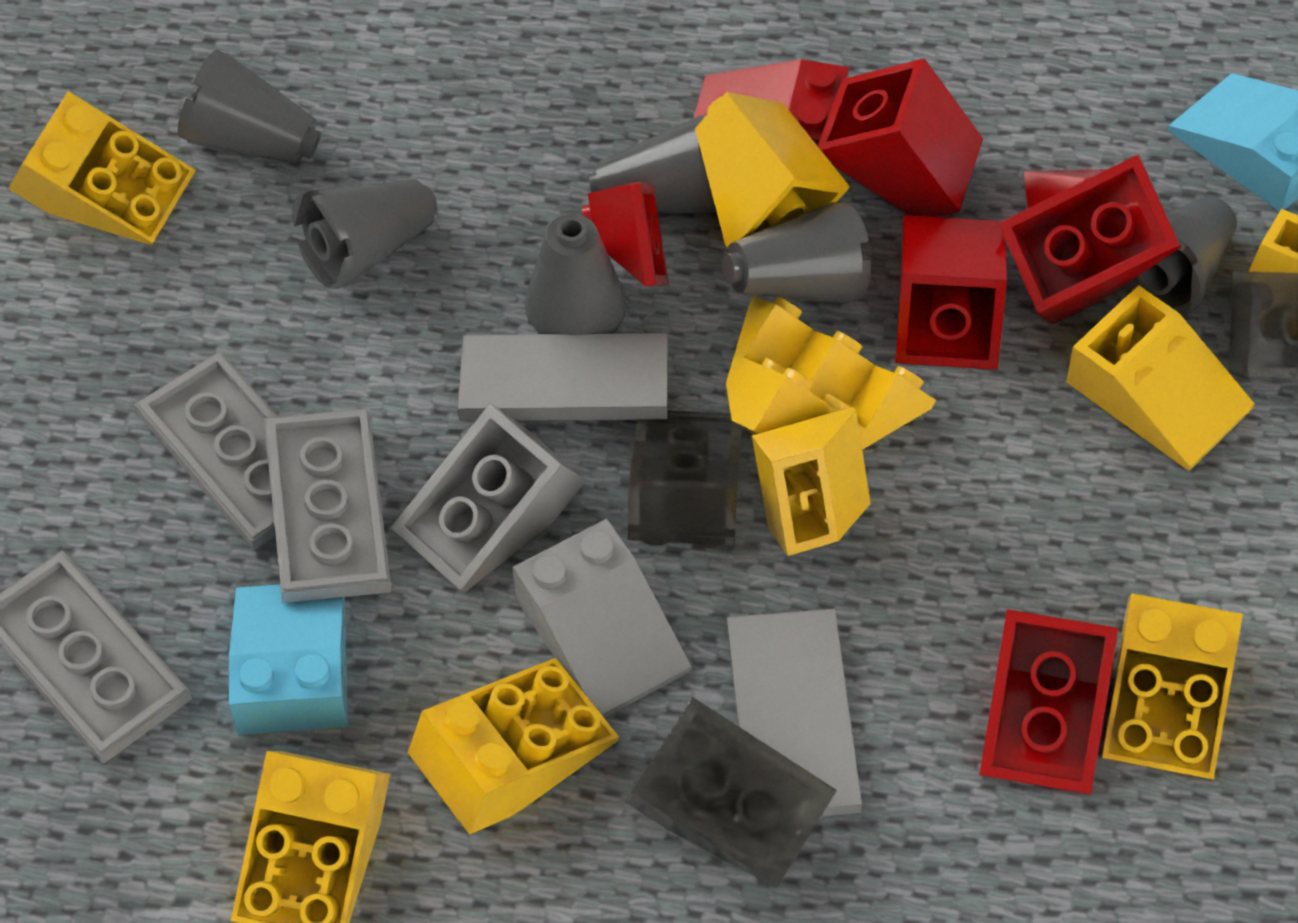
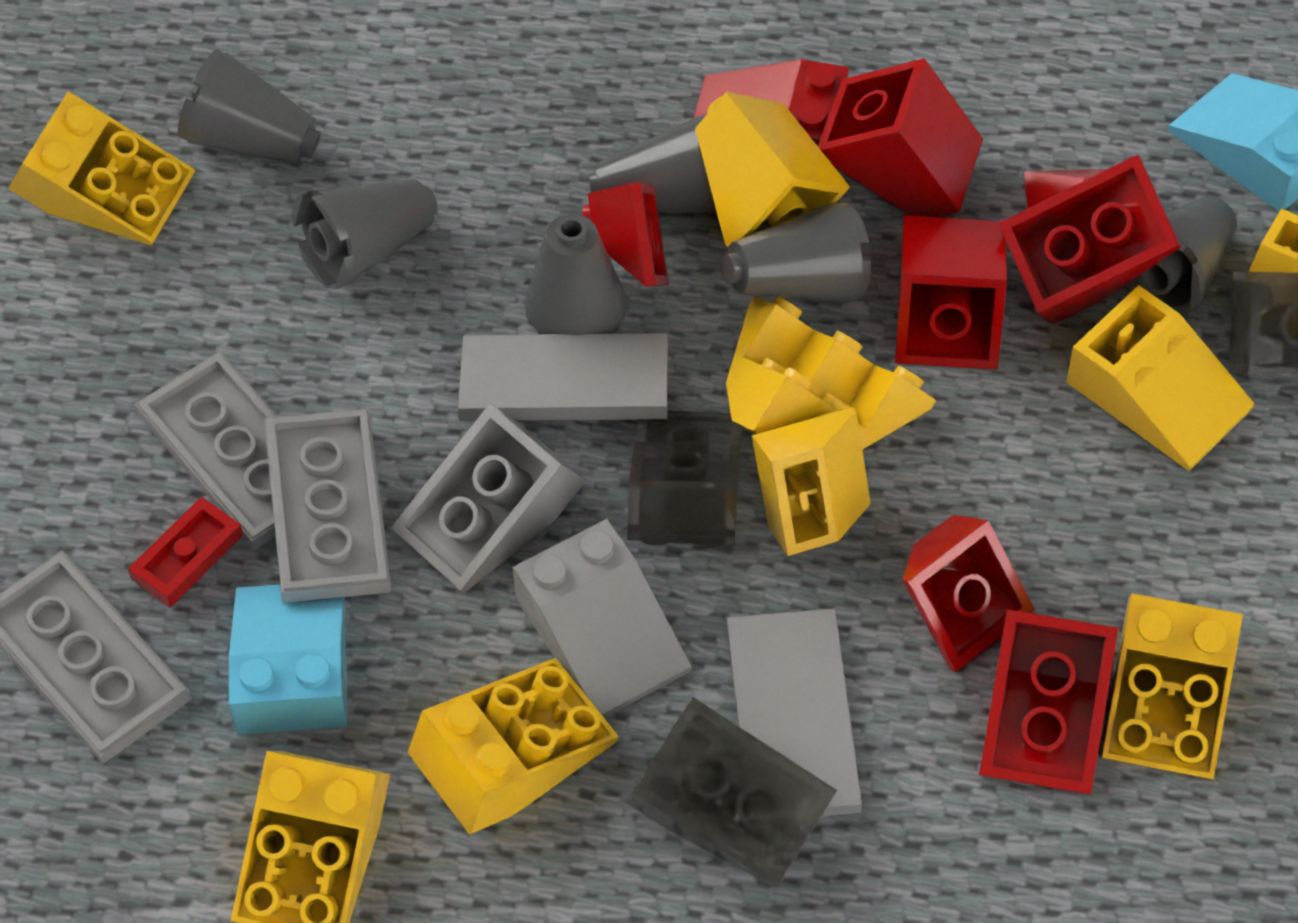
(185, 552): none -> red plate
(963, 587): none -> red slope

